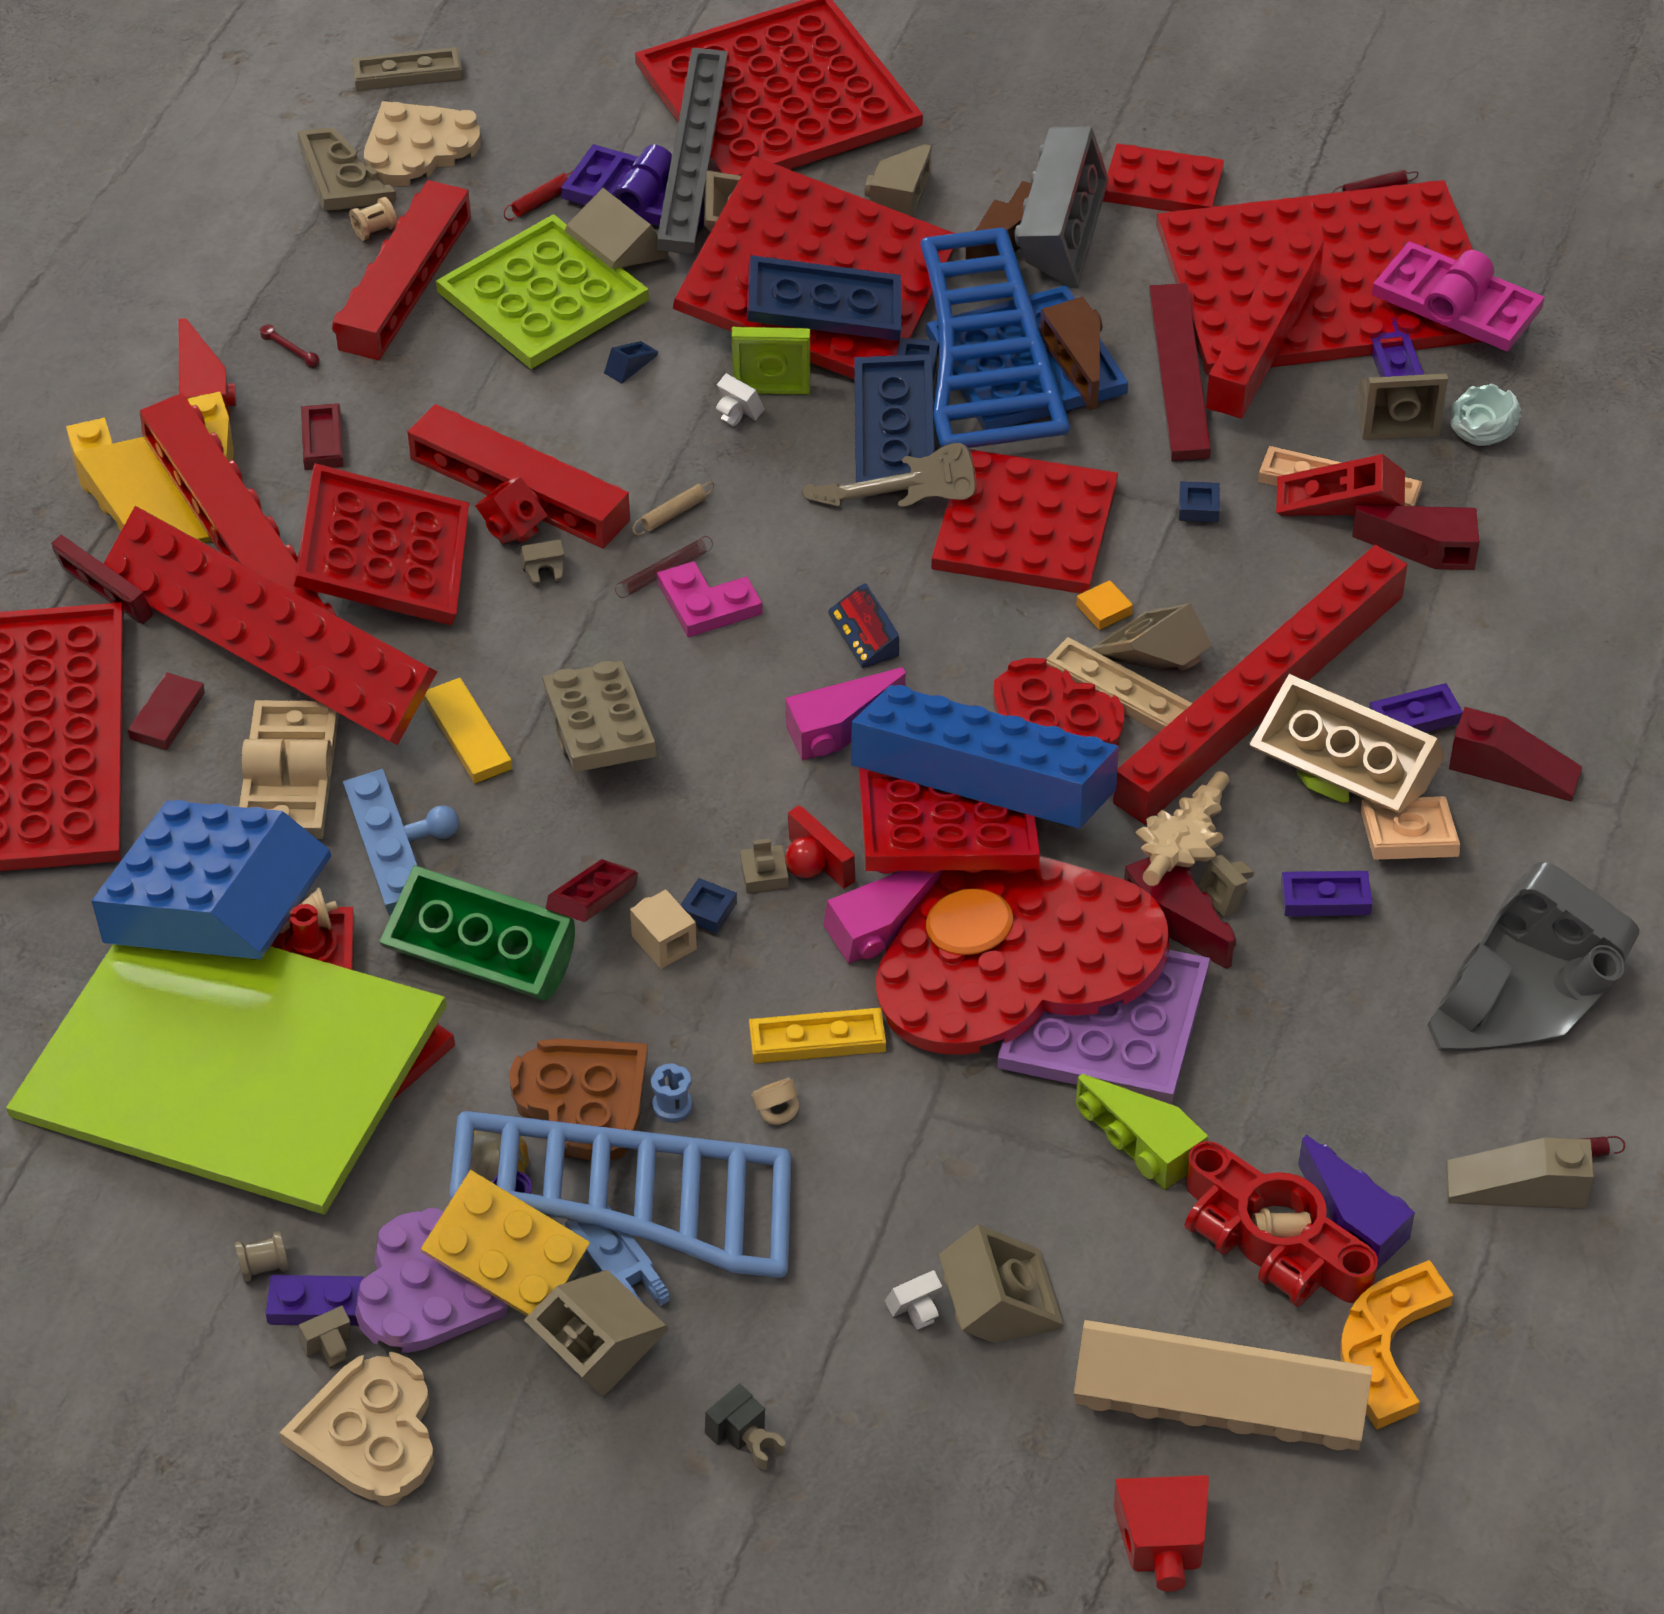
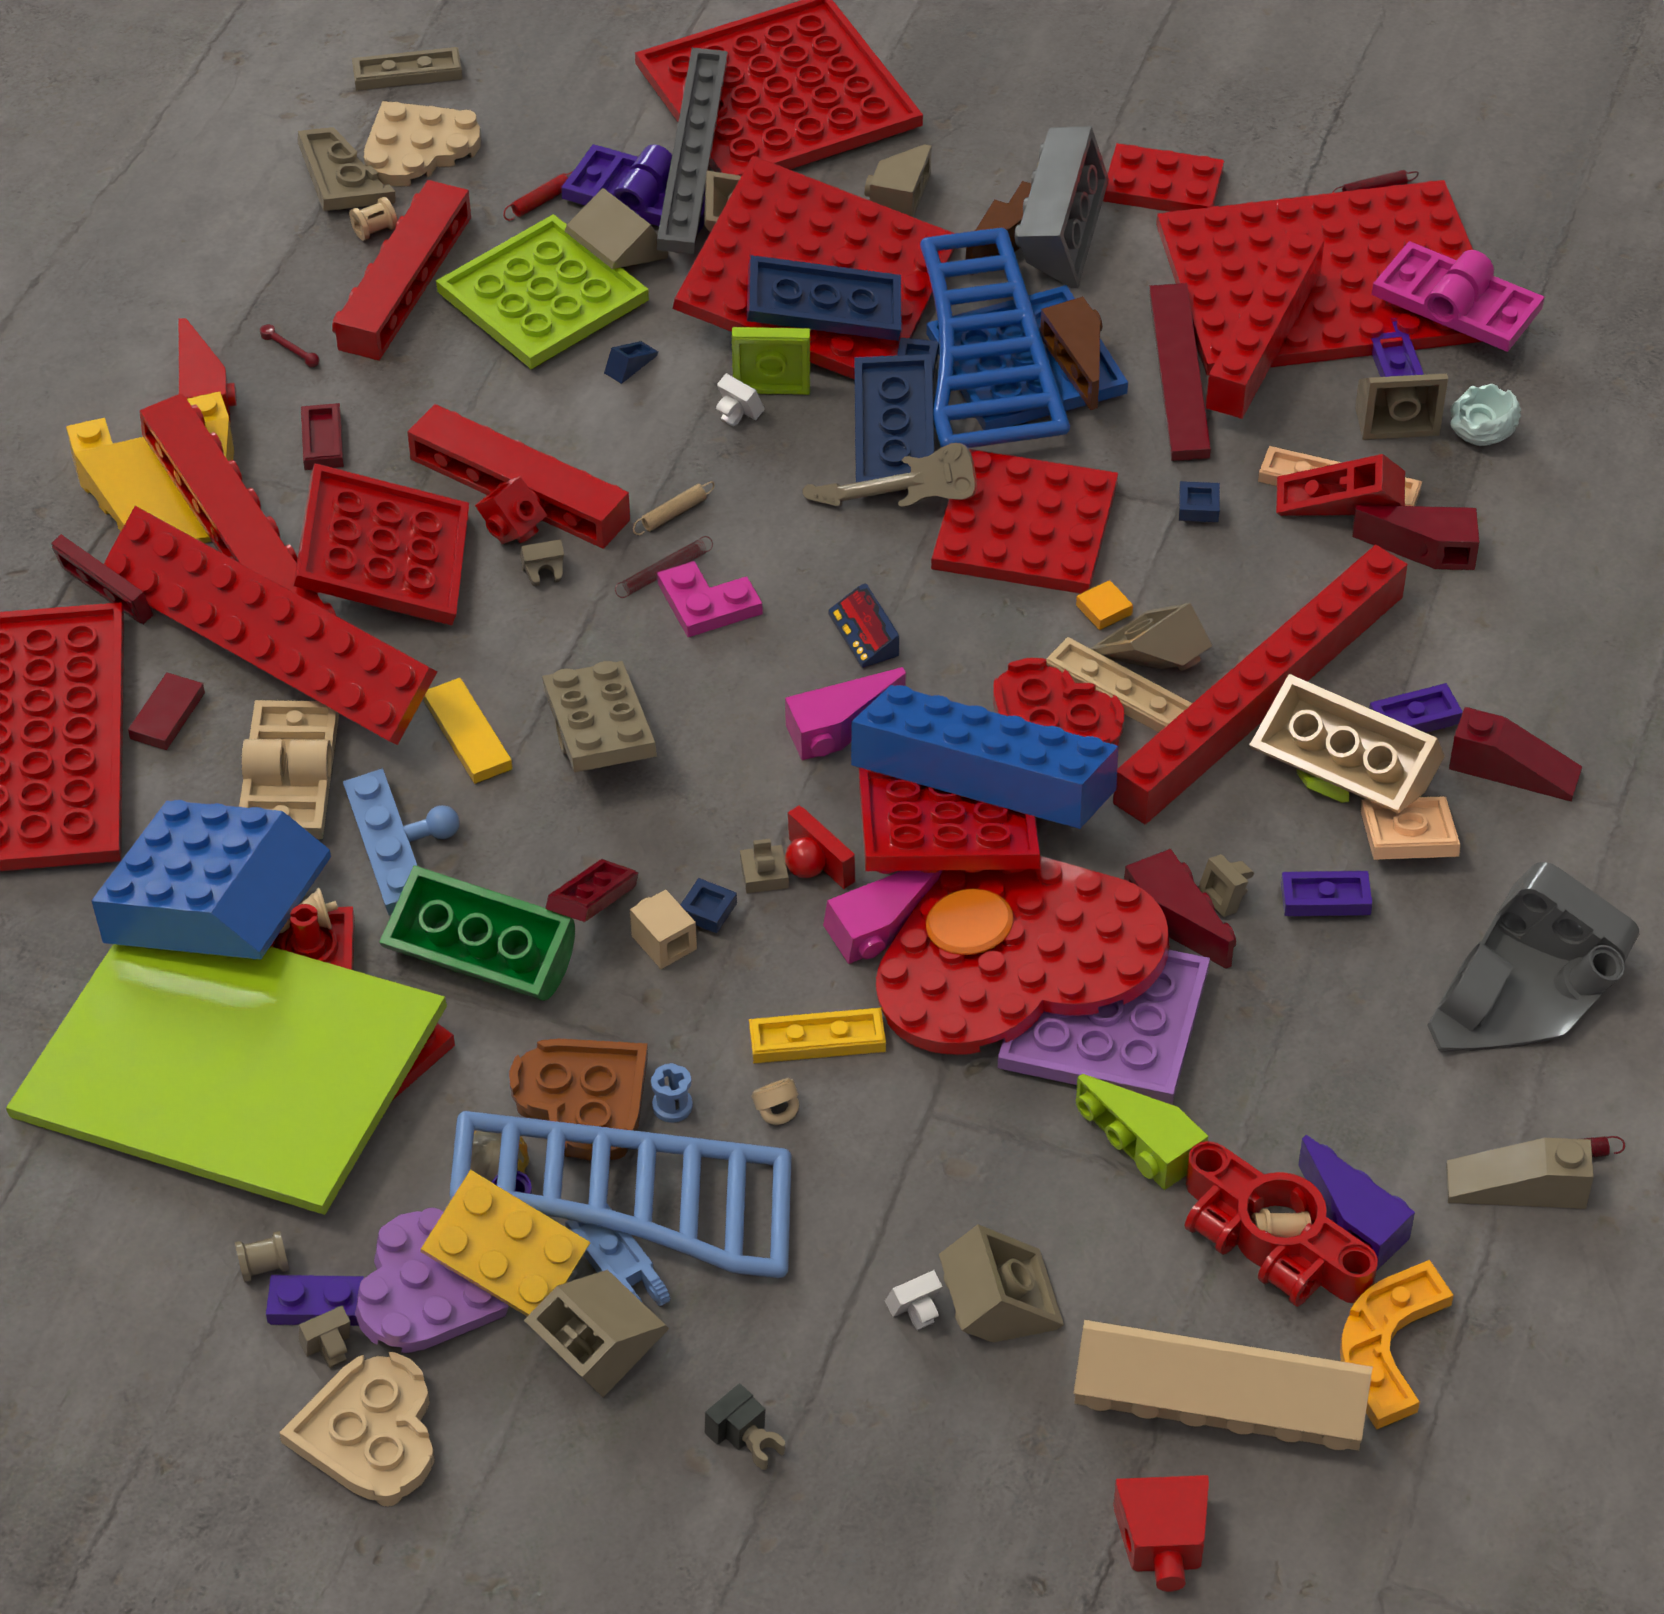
(1187, 834): tan piece -> none

